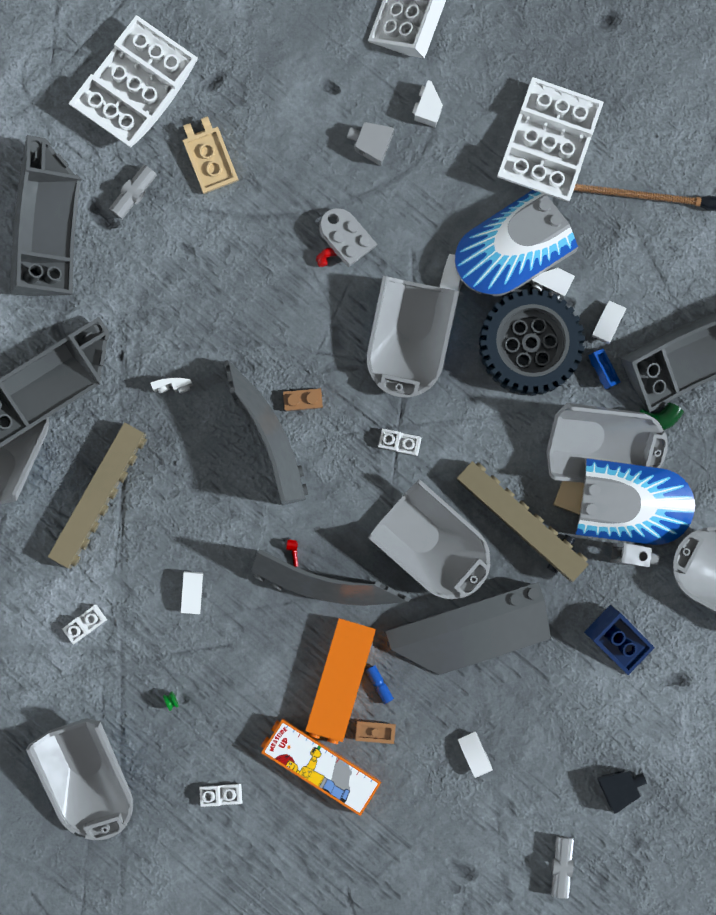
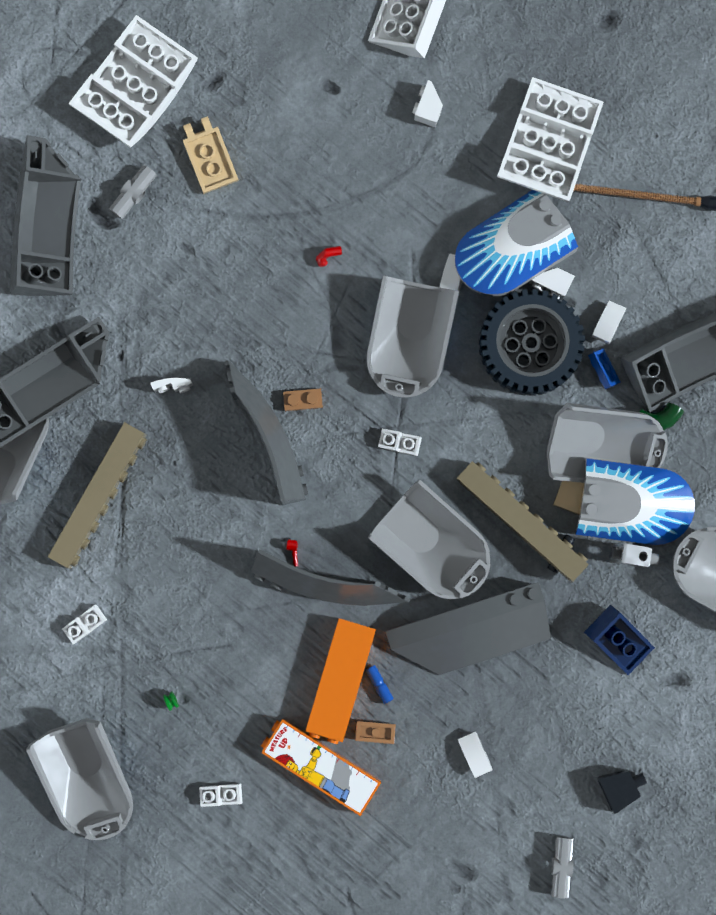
(191, 592): white slope -> none
(346, 237): light grey plate -> none
(372, 141): light grey torso -> none

